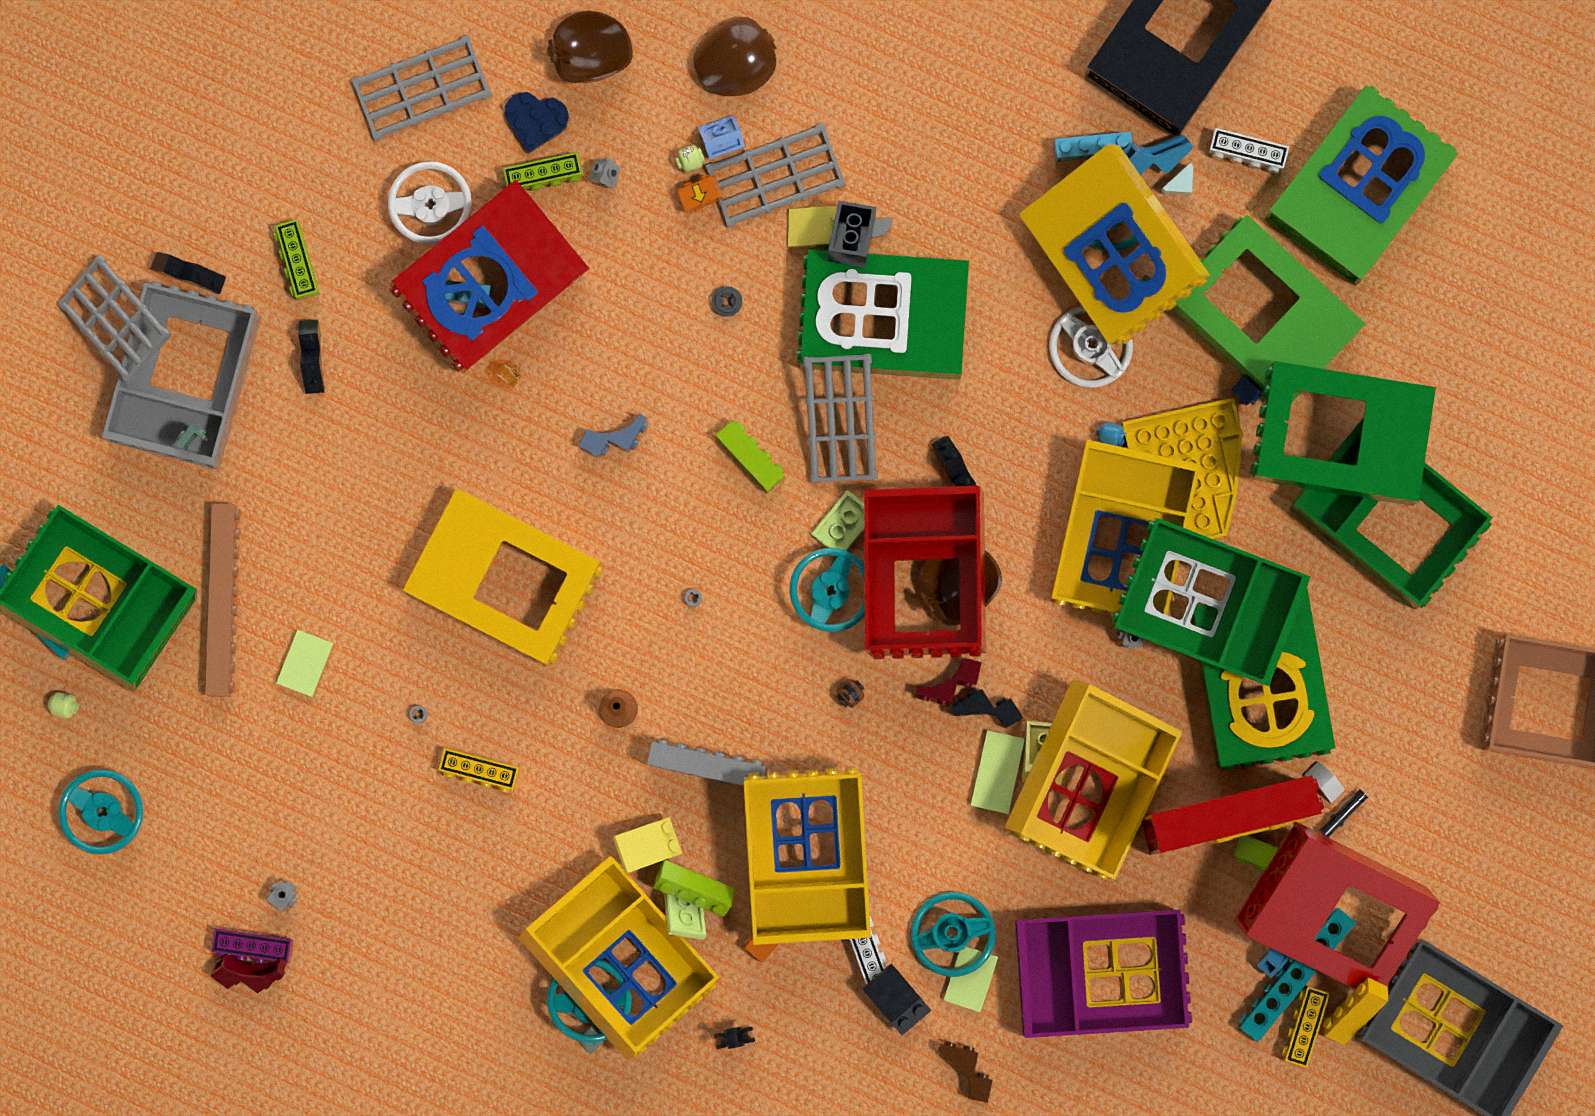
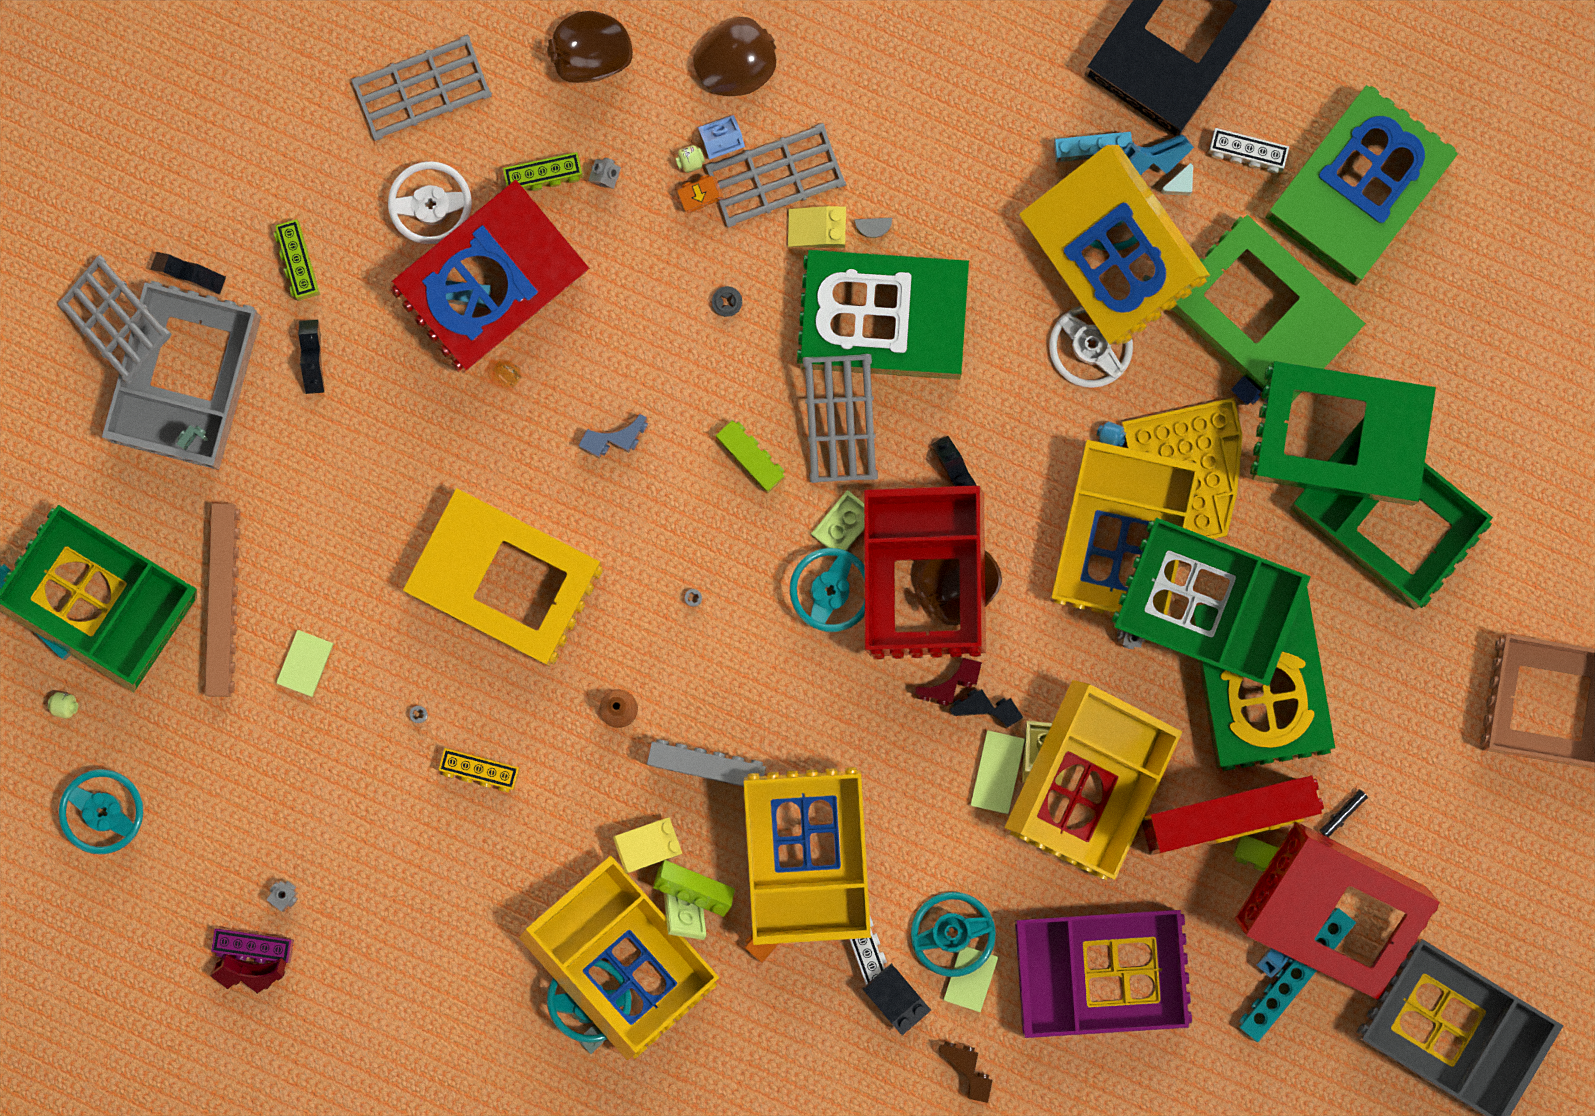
(536, 120): dark blue plate -> none
(734, 1037): black pin -> none
(850, 693): head -> none
(852, 234): black brick -> none
(1305, 1027): yellow brick -> none
(1327, 782): white slope -> none
(1356, 1011): yellow brick -> none

